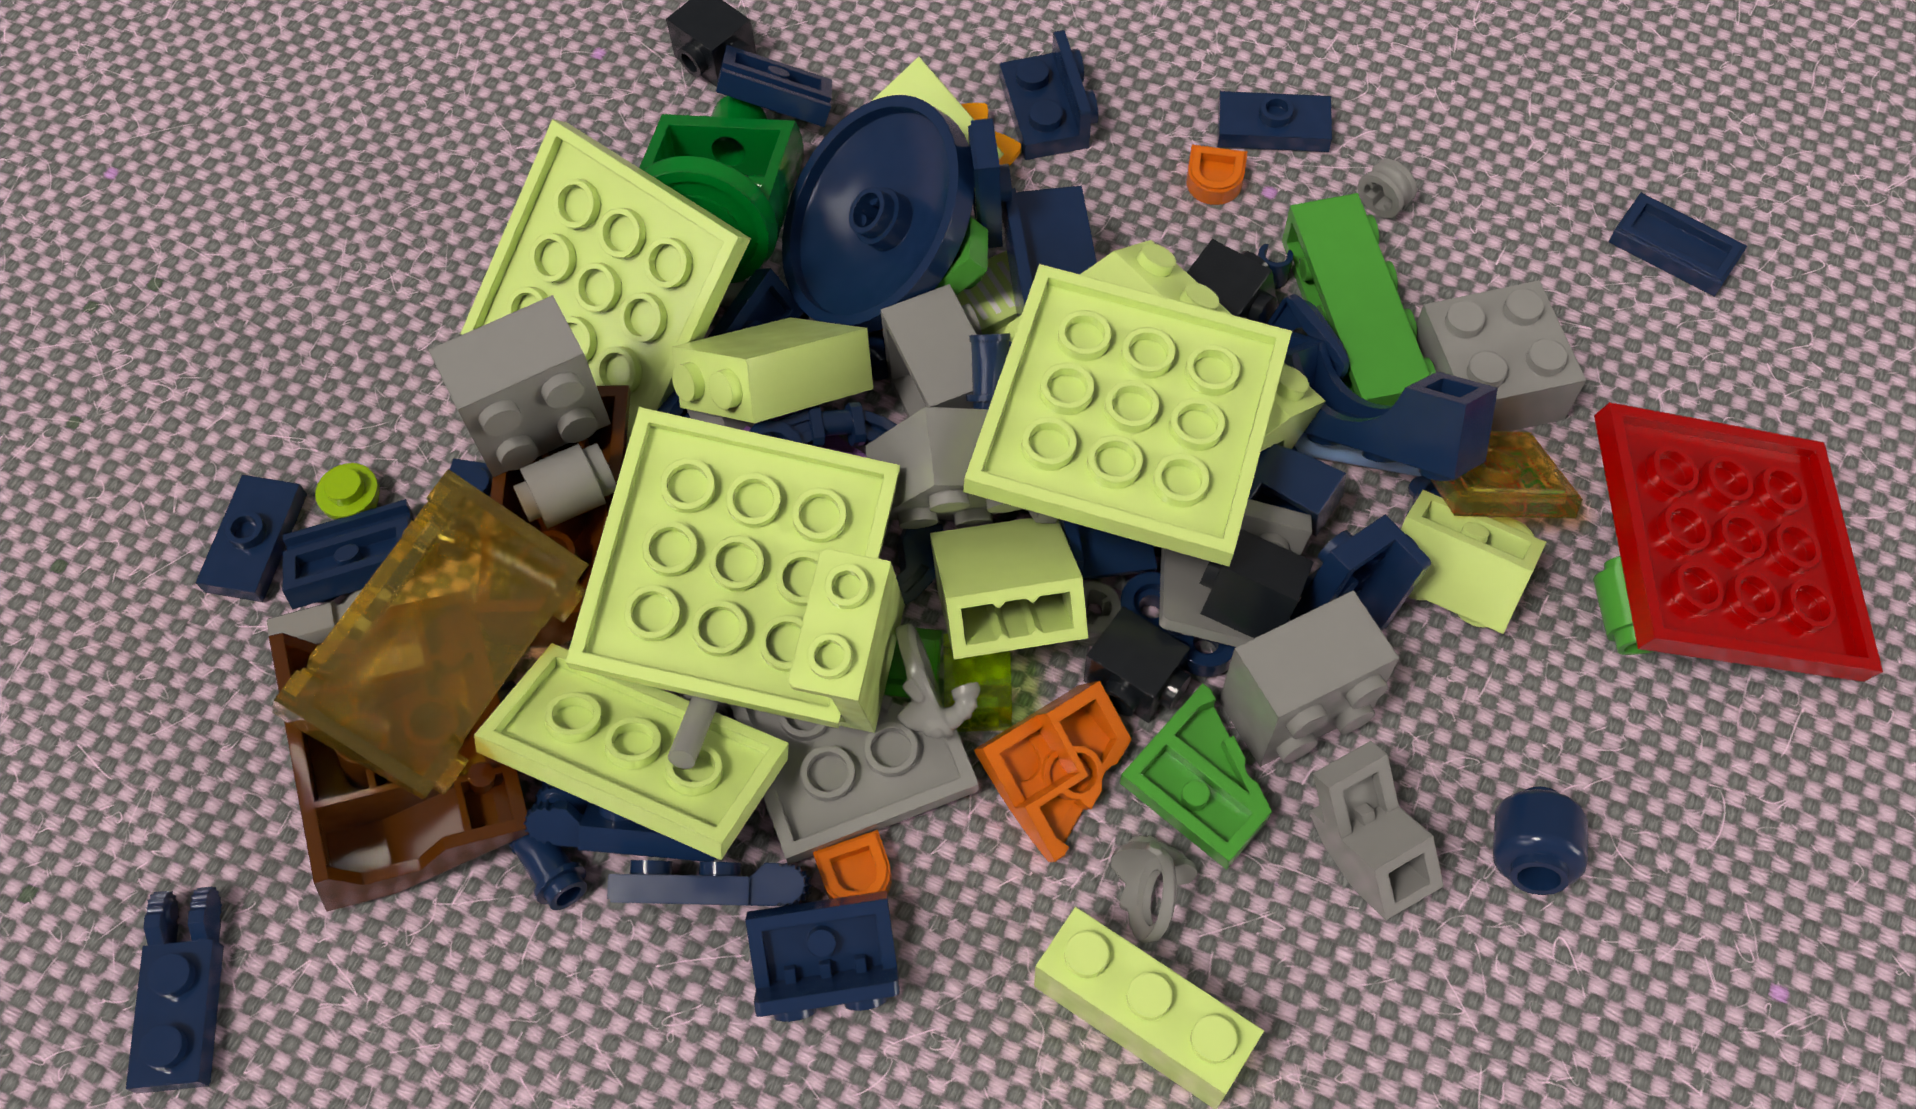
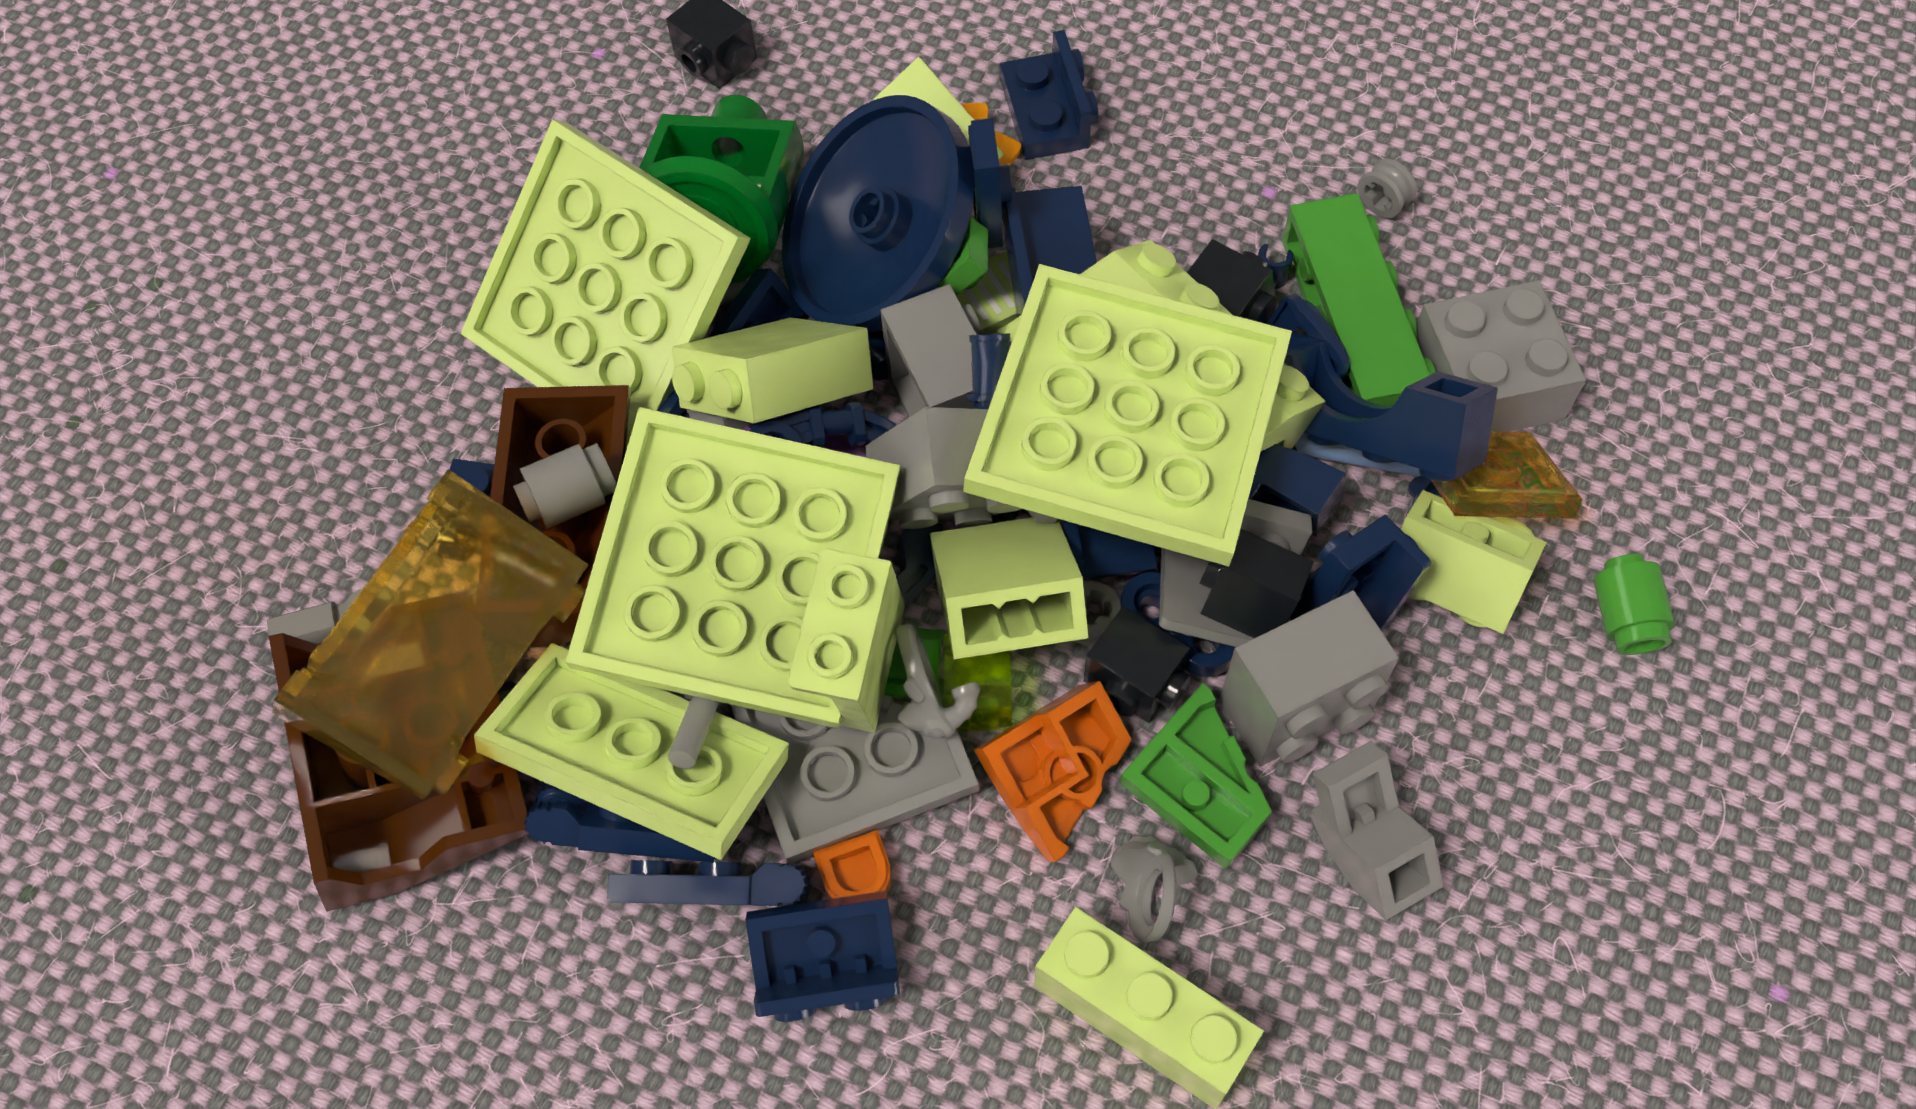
(177, 995): dark blue hinge -> none
(251, 538): dark blue plate -> none
(340, 553): dark blue plate -> none
(347, 491): lime plate -> none
(521, 386): light grey piece -> none
(555, 876): dark blue pin -> none
(775, 86): dark blue plate -> none
(1215, 174): orange tile -> none
(1274, 121): dark blue plate -> none
(1540, 840): dark blue head -> none
(1677, 244): dark blue tile -> none
(1734, 545): red plate -> none

